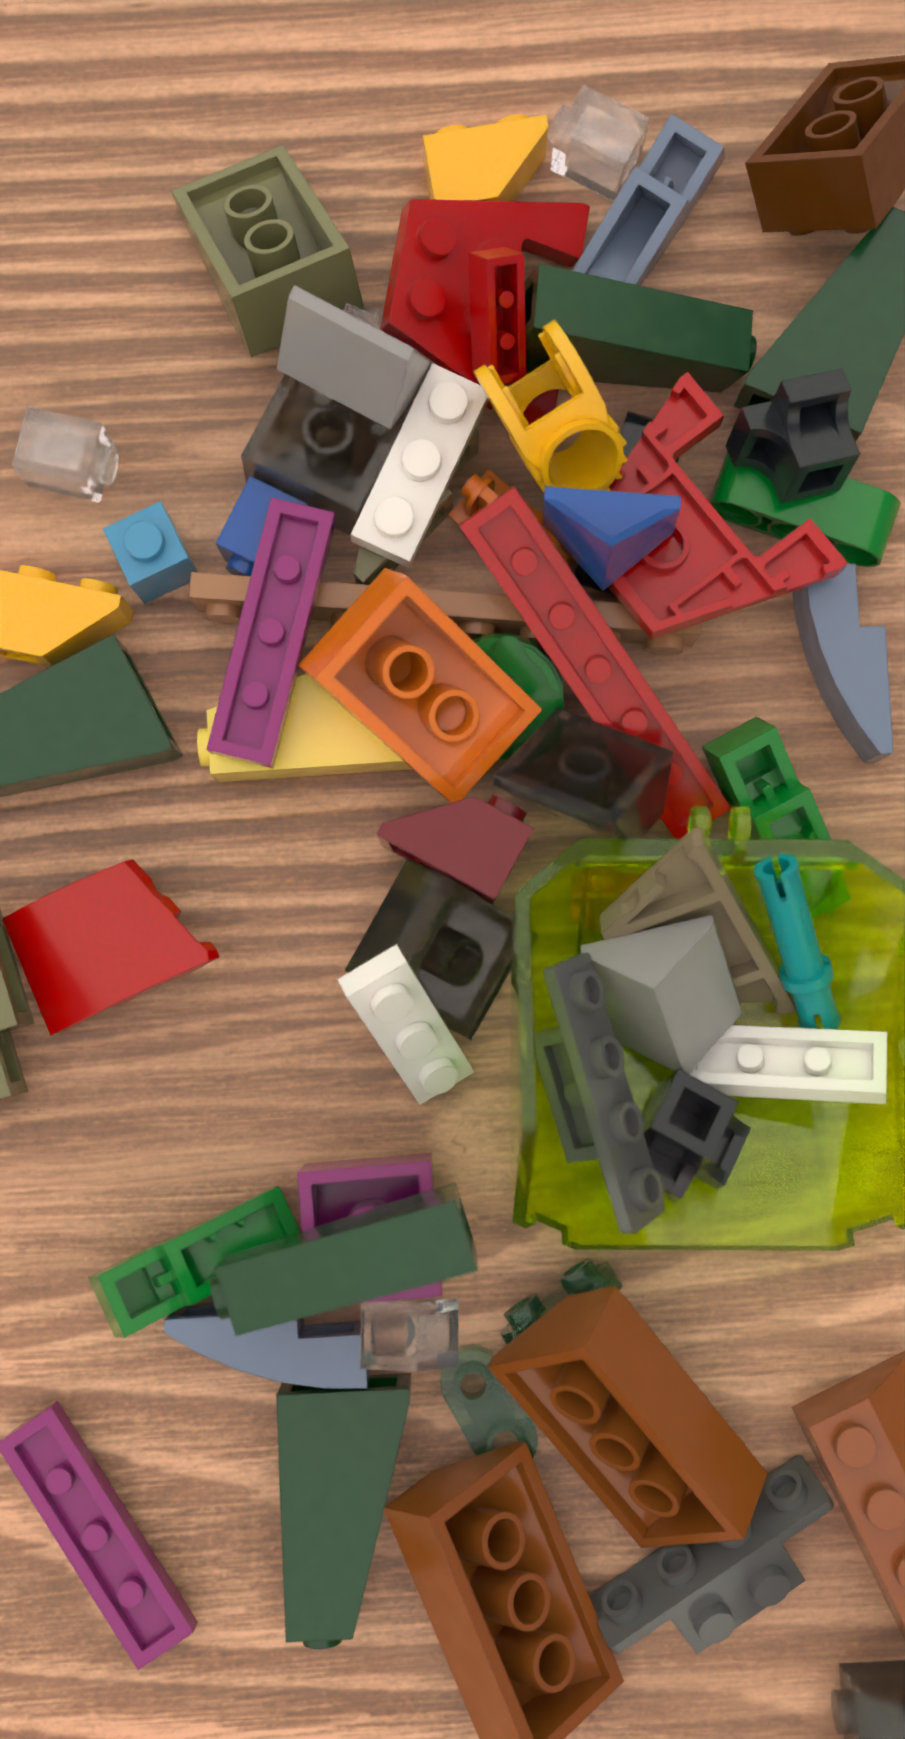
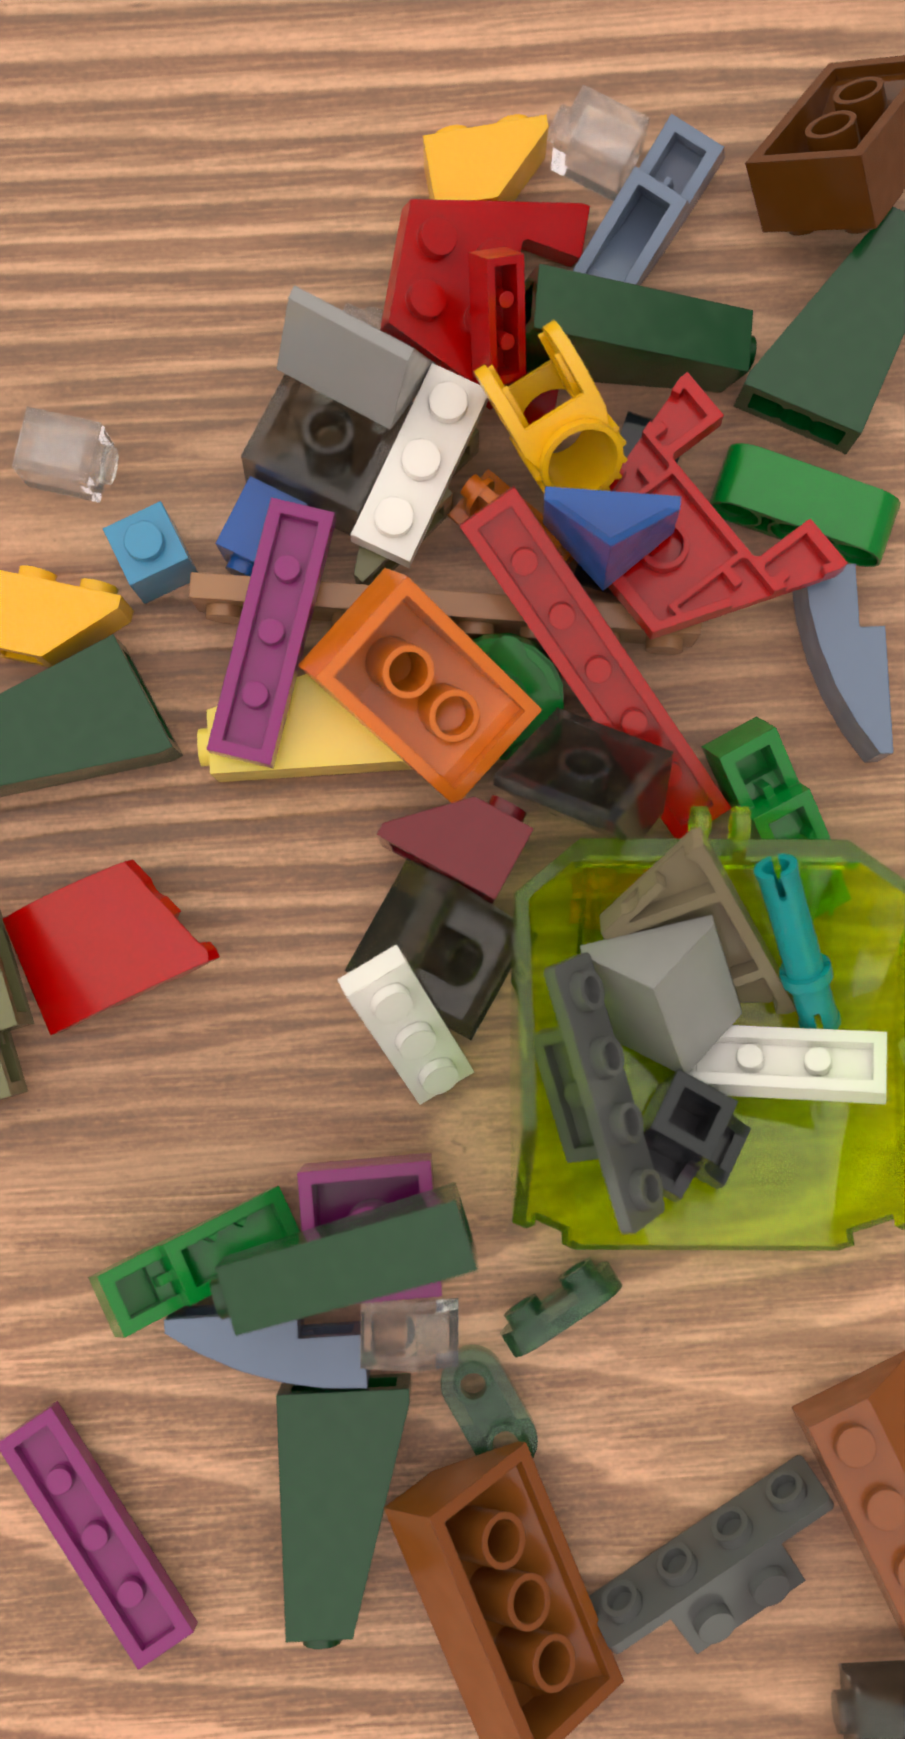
(260, 238): olive slope -> none
(632, 1422): dark orange slope -> none
(799, 436): black brick -> none

